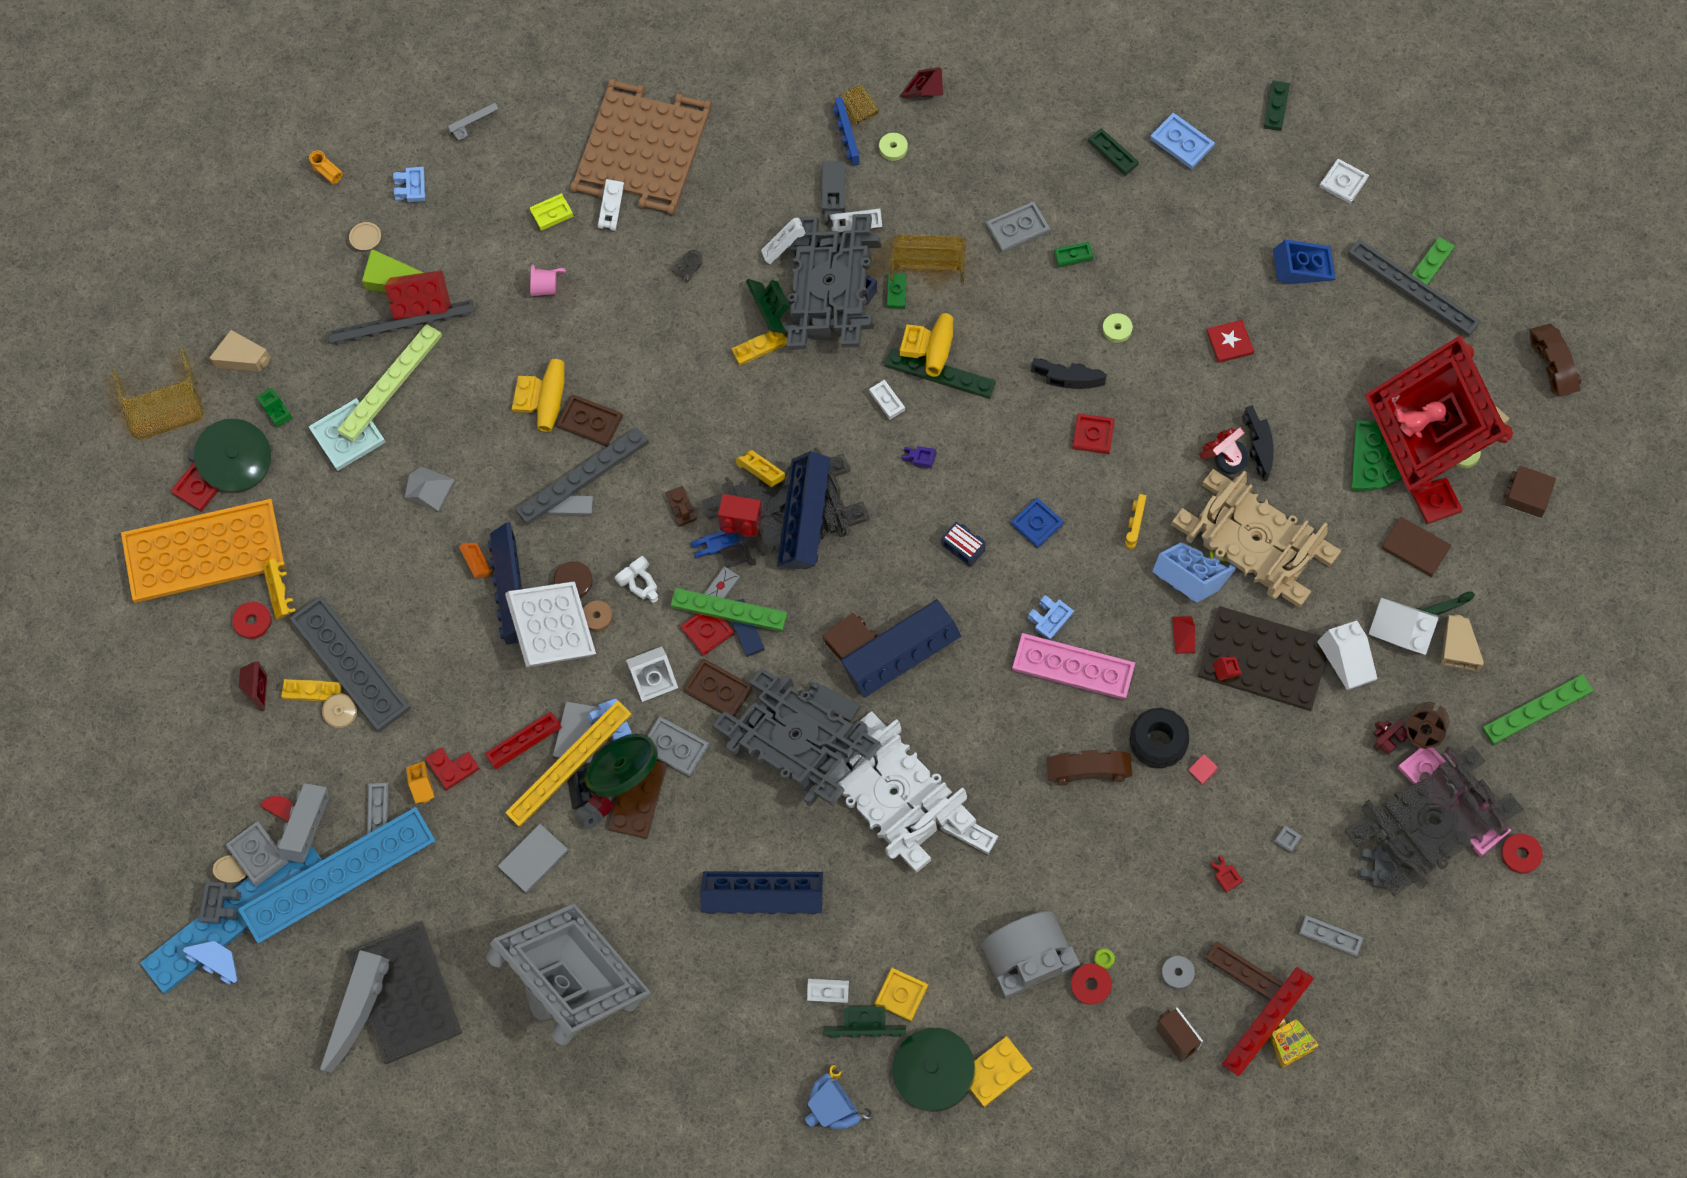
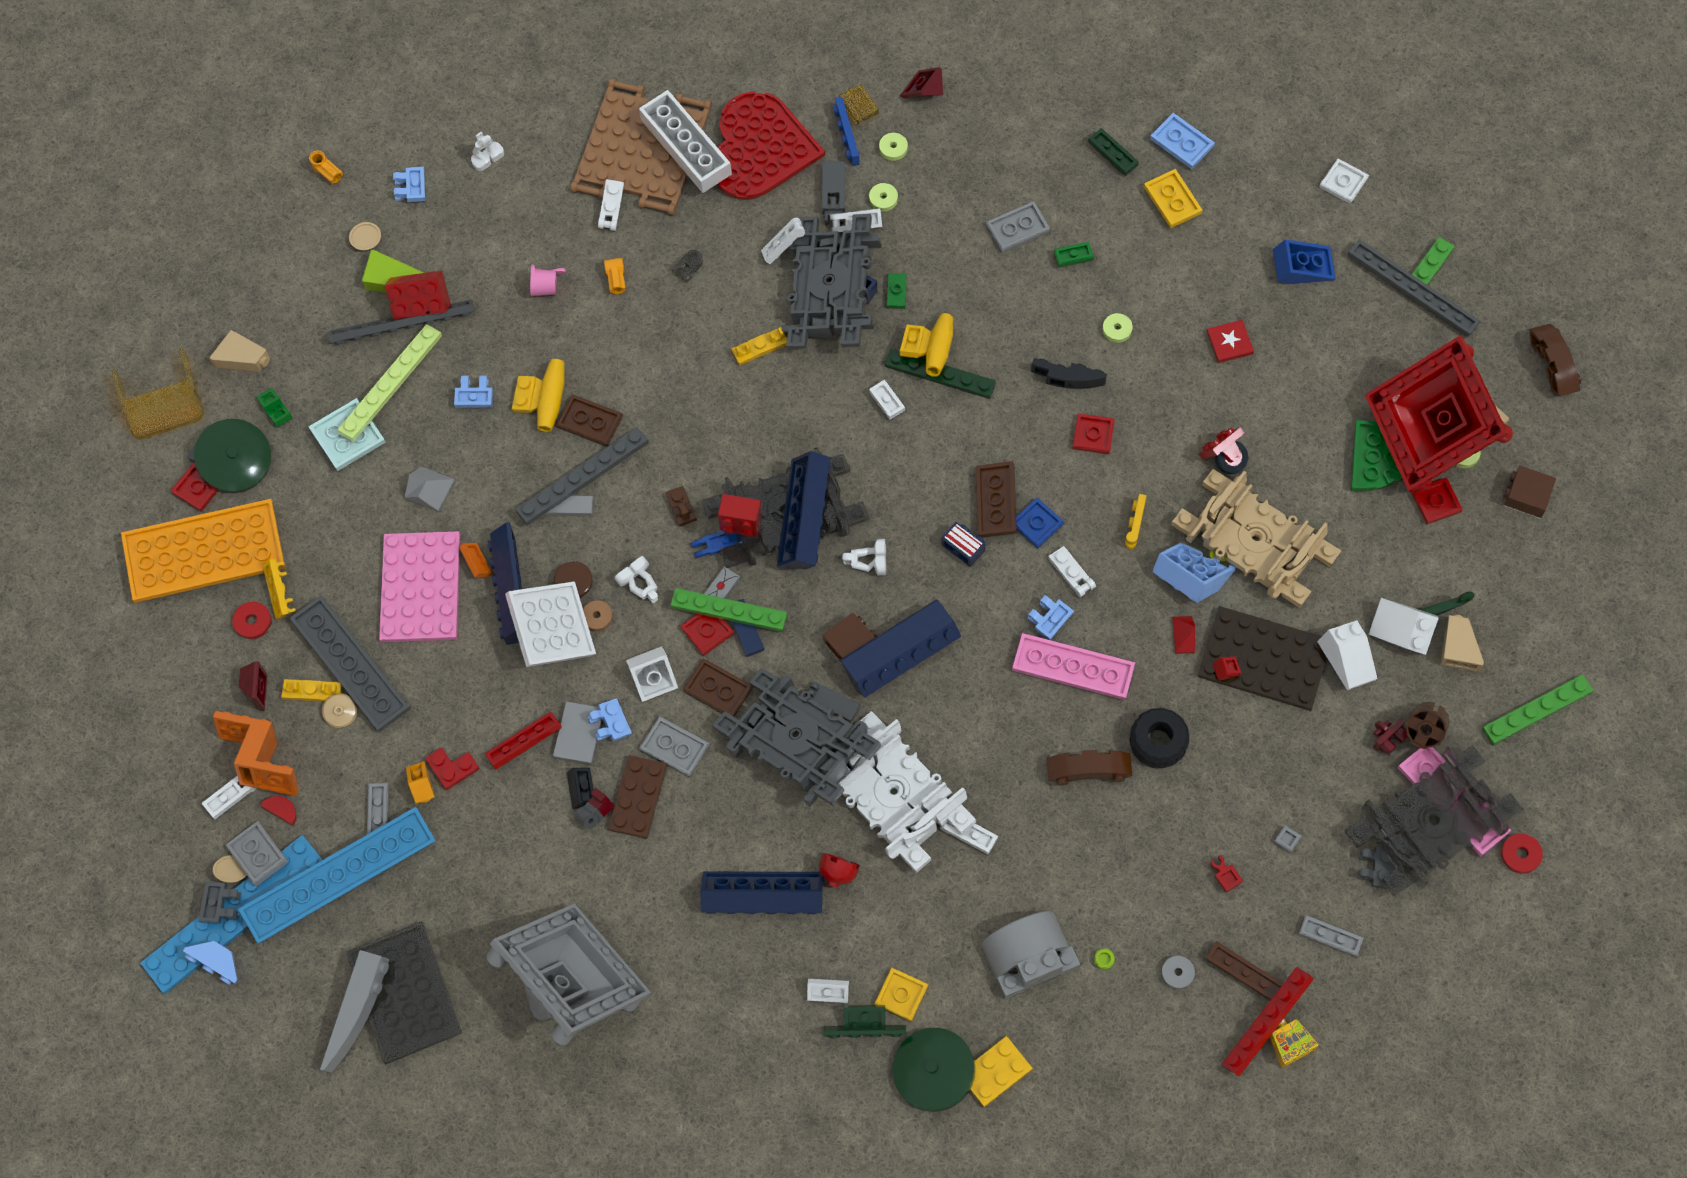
(226, 797): none -> white plate
(255, 753): none -> orange bracket
(303, 823): light grey brick -> none
(420, 587): none -> bright pink plate
(458, 128): light grey hinge -> none
(473, 397): none -> light blue plate
(492, 152): none -> white piece
(533, 858): light grey tile -> none
(551, 212): neon yellow plate -> none
(568, 763): yellow plate -> none
(615, 270): none -> light orange piece
(621, 765): dark green dish -> none
(685, 141): none -> white brick
(760, 468): yellow plate -> none
(763, 145): none -> red plate
(770, 302): dark green bracket -> none
(832, 1105): medium blue torso -> none
(837, 870): none -> red cylinder
(878, 563): none -> white piece
(883, 189): none -> yellowish green piece
(921, 457): dark purple plate -> none
(928, 253): clear yellow windscreen -> none
(996, 499): none -> reddish brown plate
(1071, 571): none -> white plate
(1079, 984): red tile -> none
(1173, 198): none -> yellow plate
(1178, 1034): reddish brown piece -> none
(1203, 769): coral slope -> none
(1262, 442): black slope -> none
(1276, 105): dark green plate -> none
(1416, 421): coral animal -> none
(1416, 546): reddish brown tile -> none

